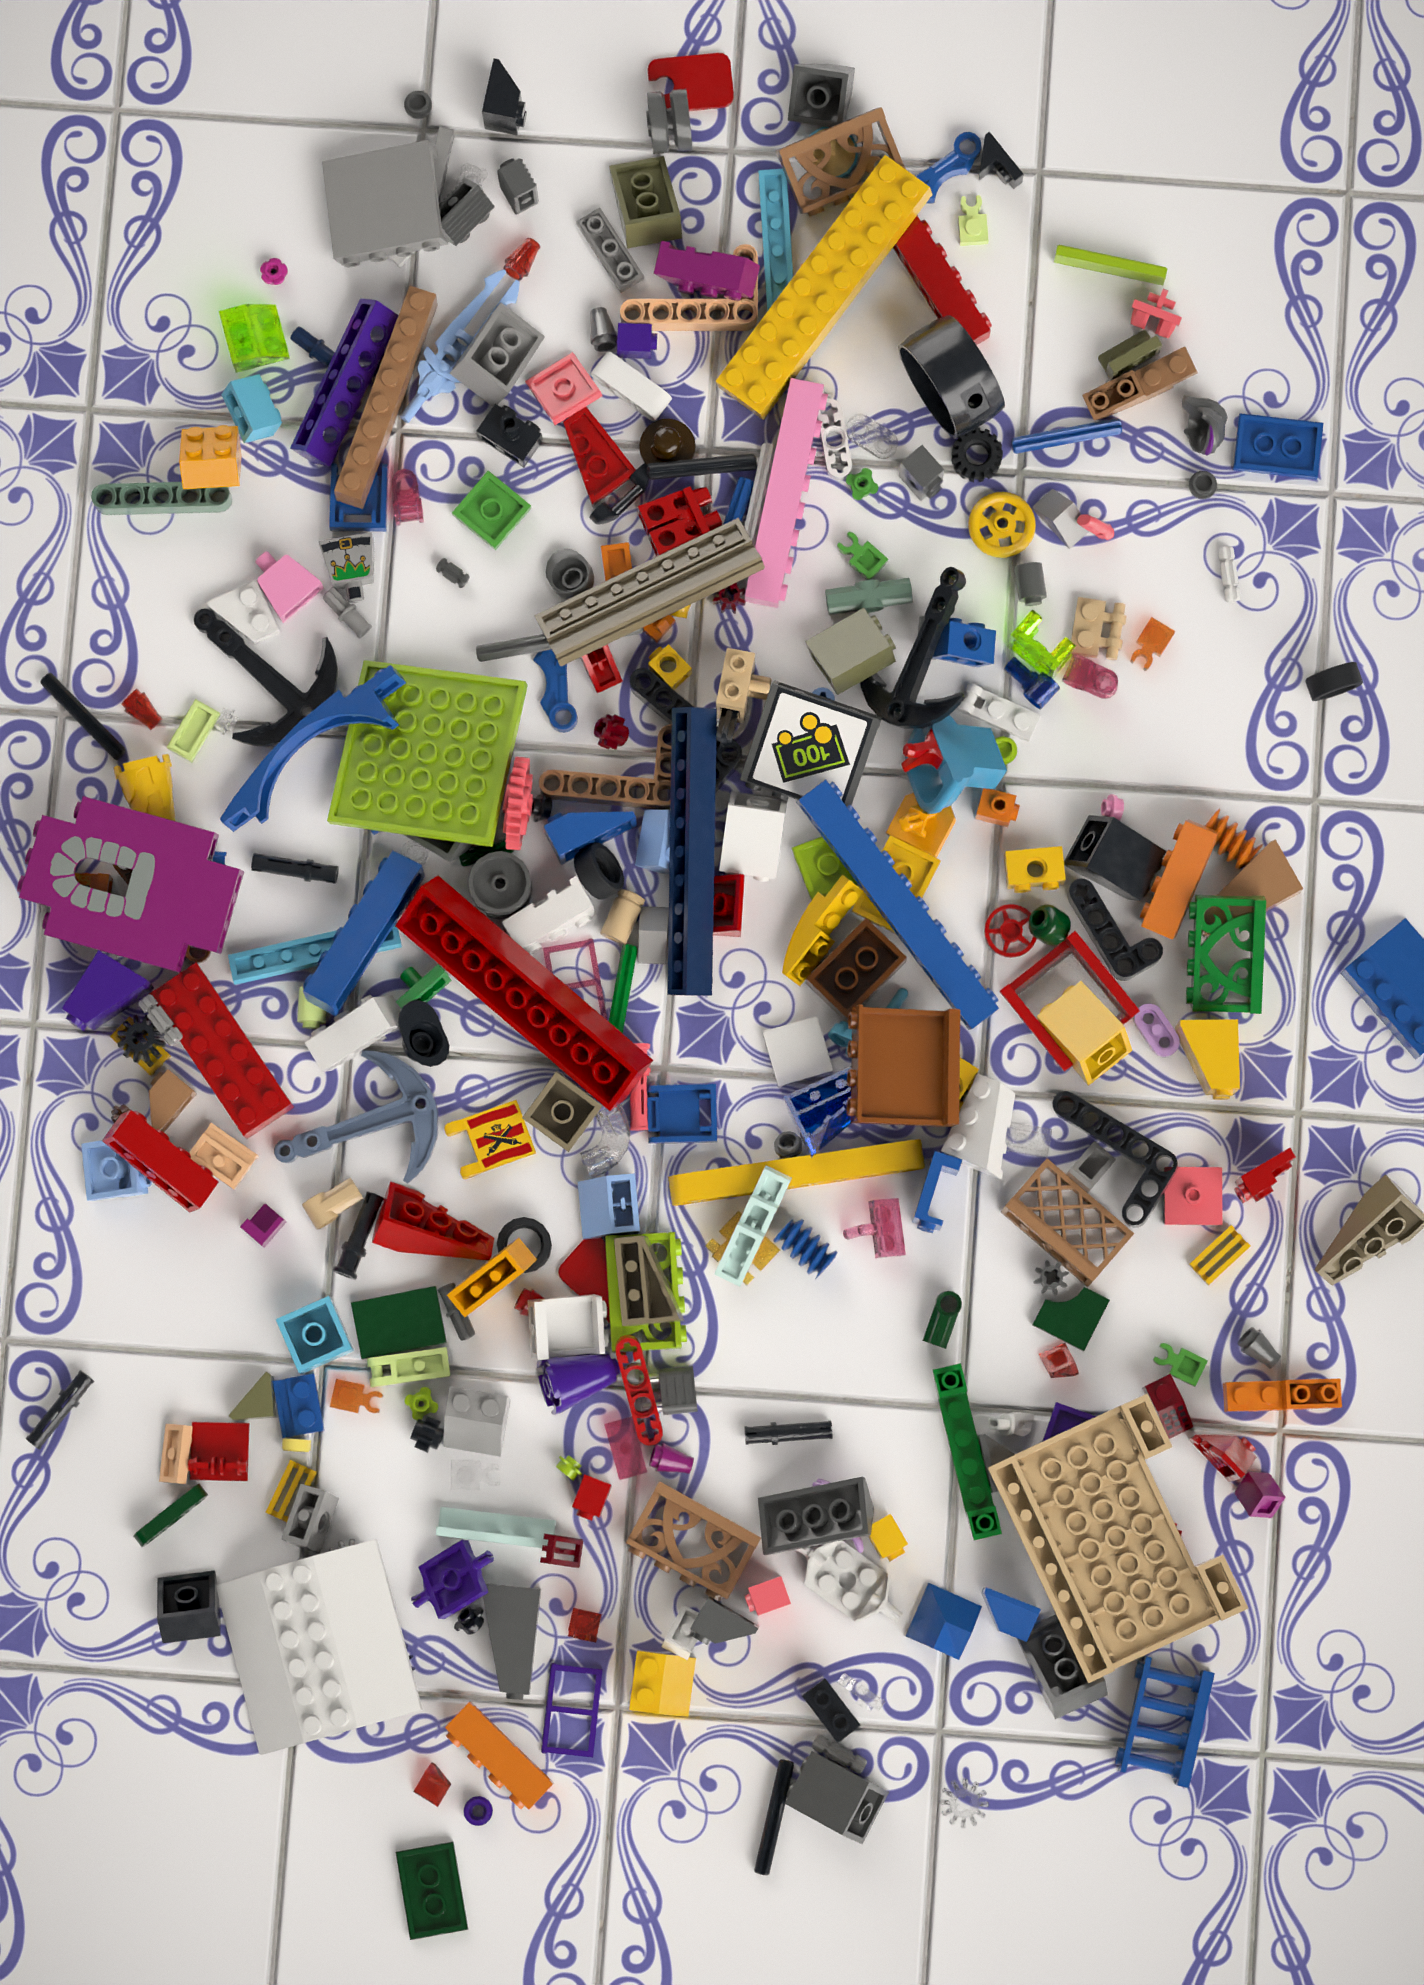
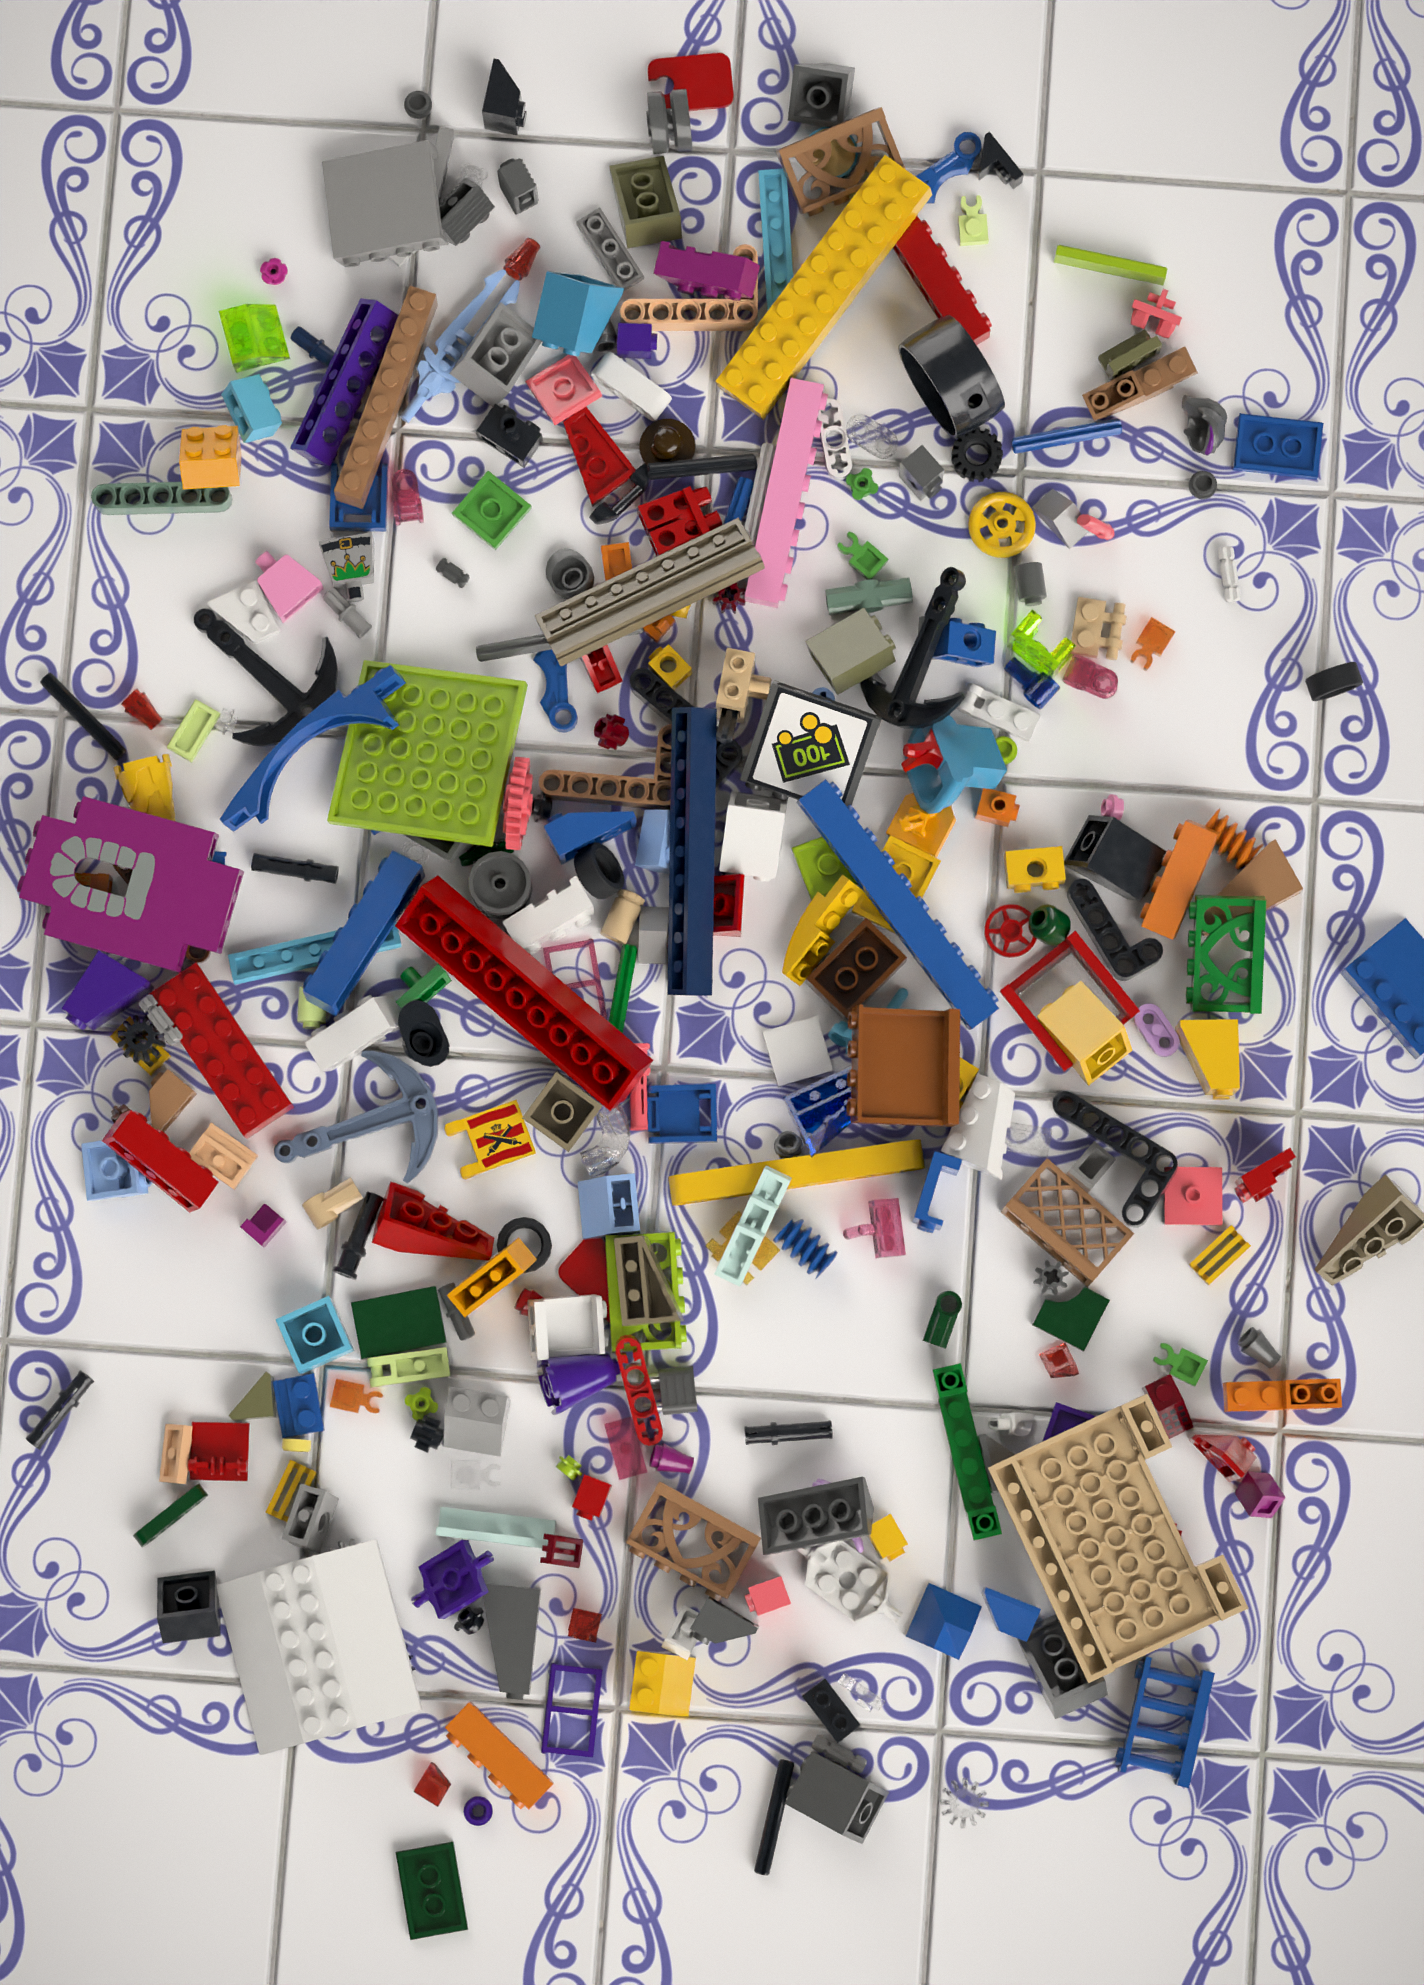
(574, 311): none -> dark azure slope

